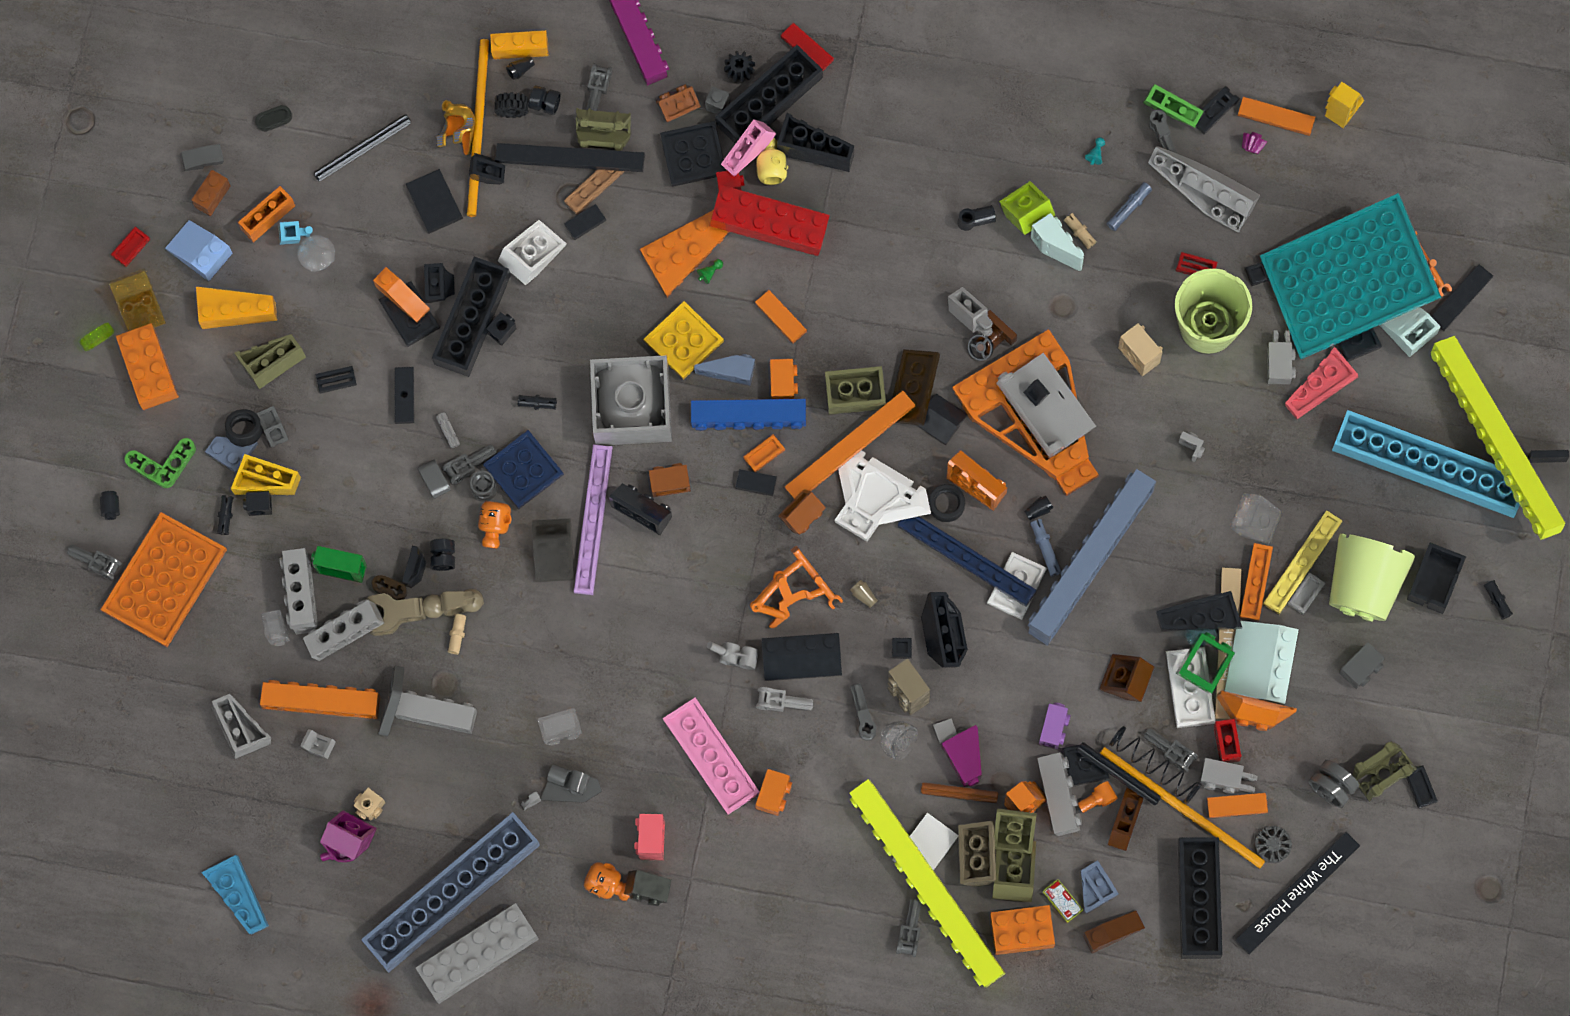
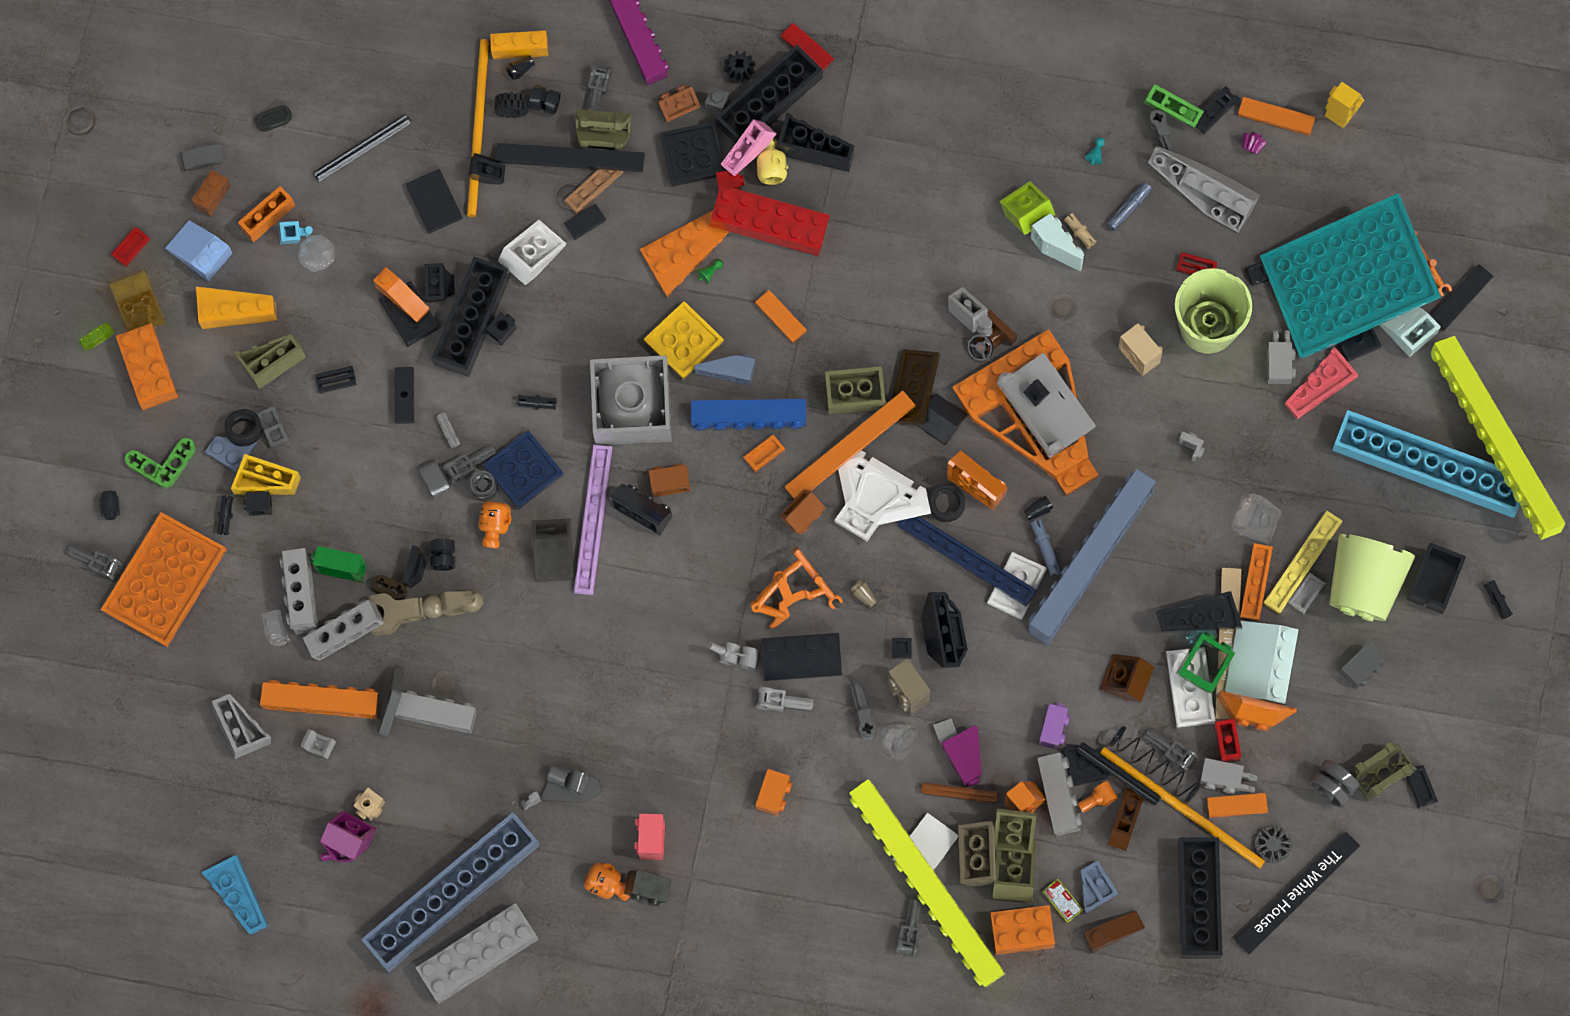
(457, 634): tan pin -> none
(459, 123): piece -> none
(559, 727): clear brick -> none
(711, 756): bright pink plate -> none
(756, 482): black tile -> none
(783, 379): orange brick -> none
(978, 217): black piece -> none
(1548, 456): black tile -> none

